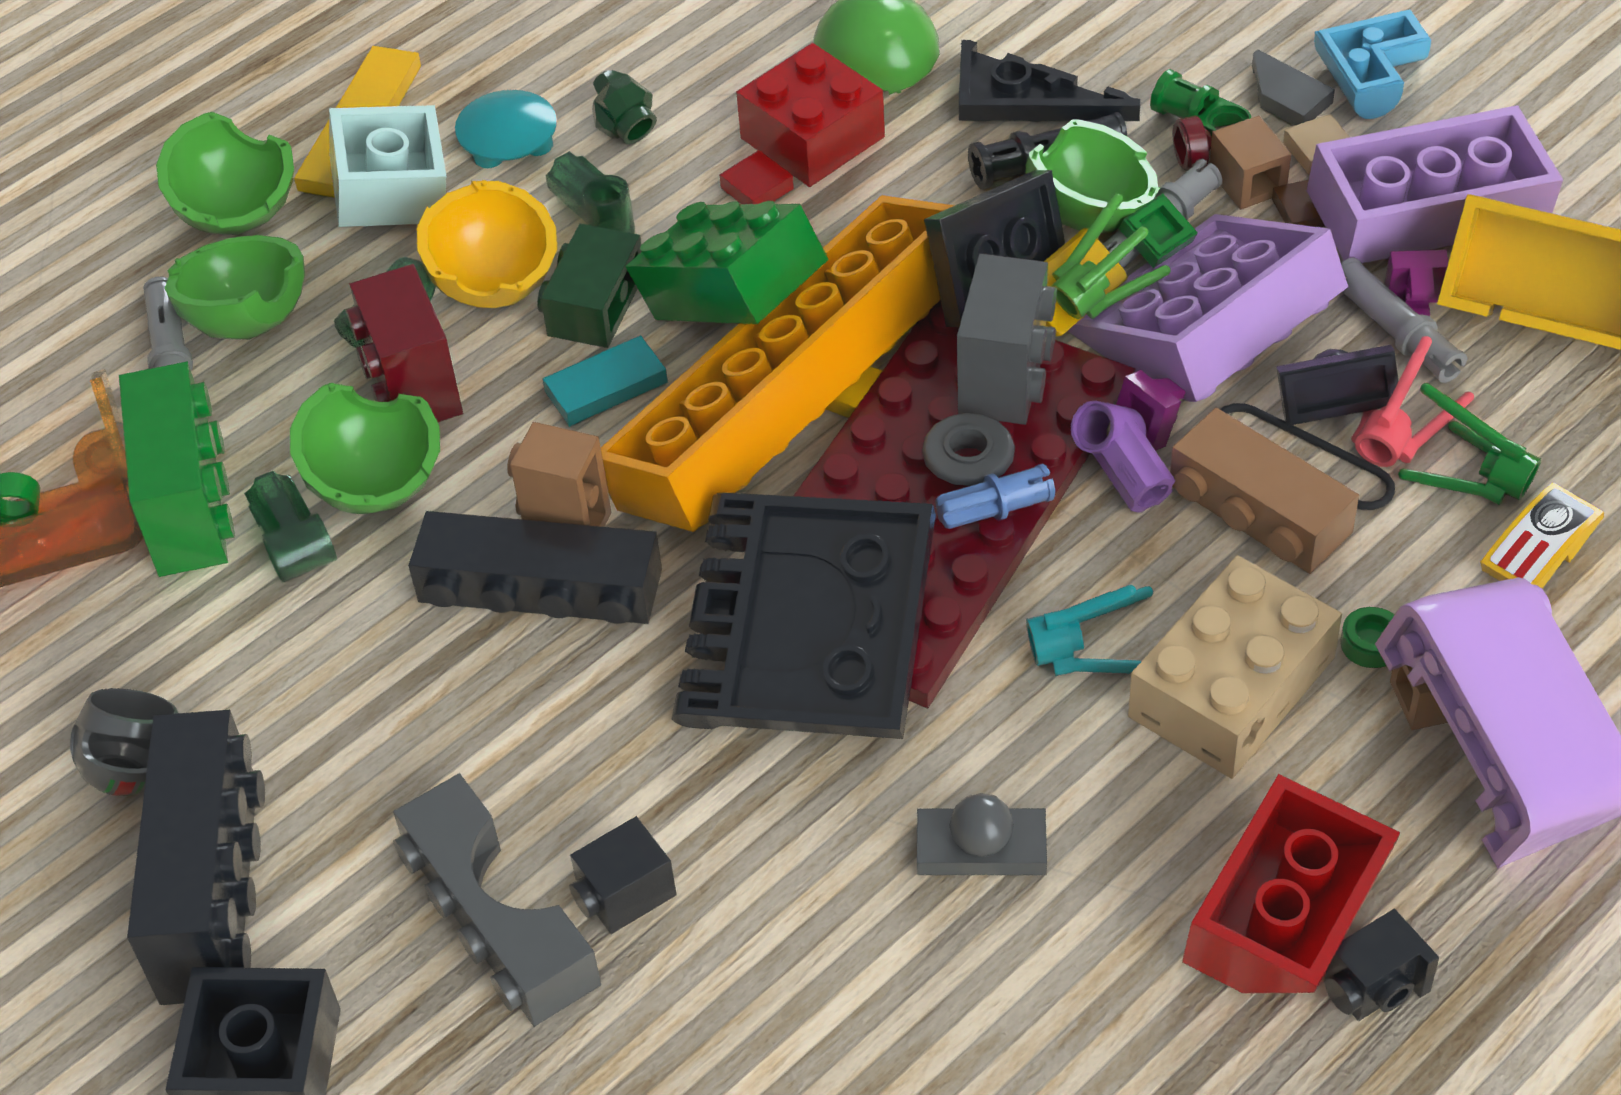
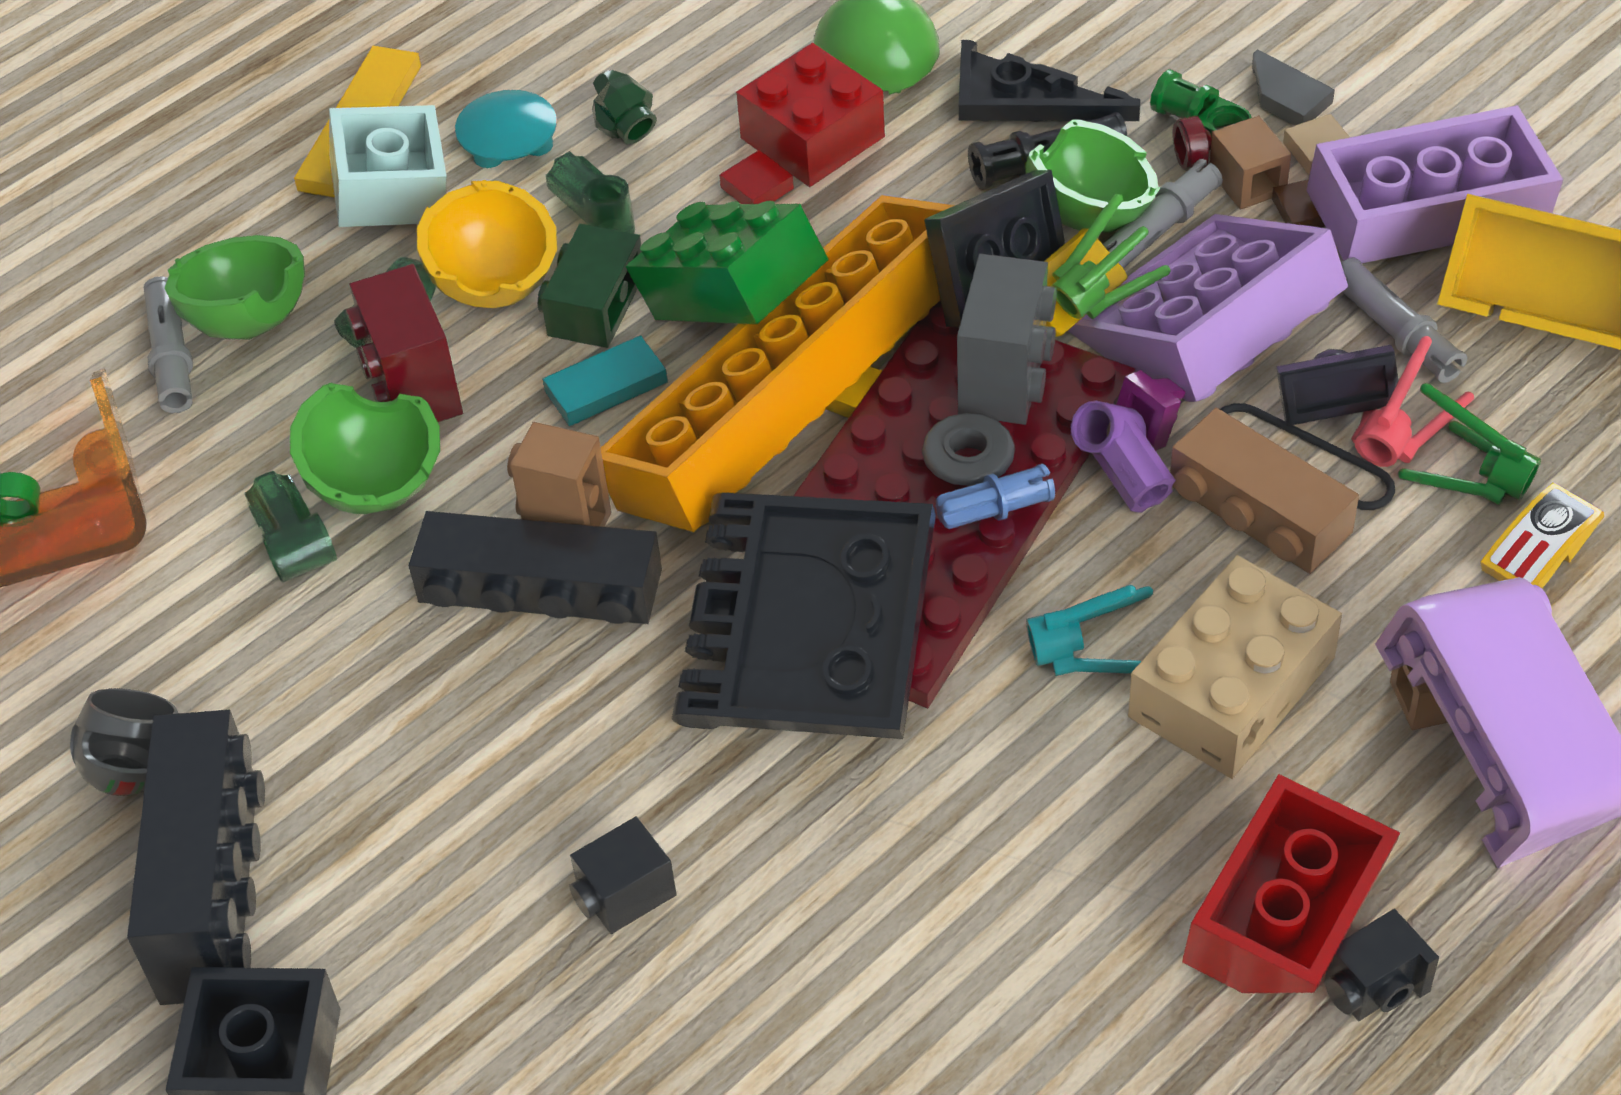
(174, 468): green brick -> none
(222, 176): bright green cylinder -> none
(534, 952): dark grey arch -> none
(981, 839): dark grey tile -> none
(1167, 230): green tile -> none
(1361, 632): green tile -> none
(1364, 58): medium azure brick -> none
(1417, 277): magenta tile -> none

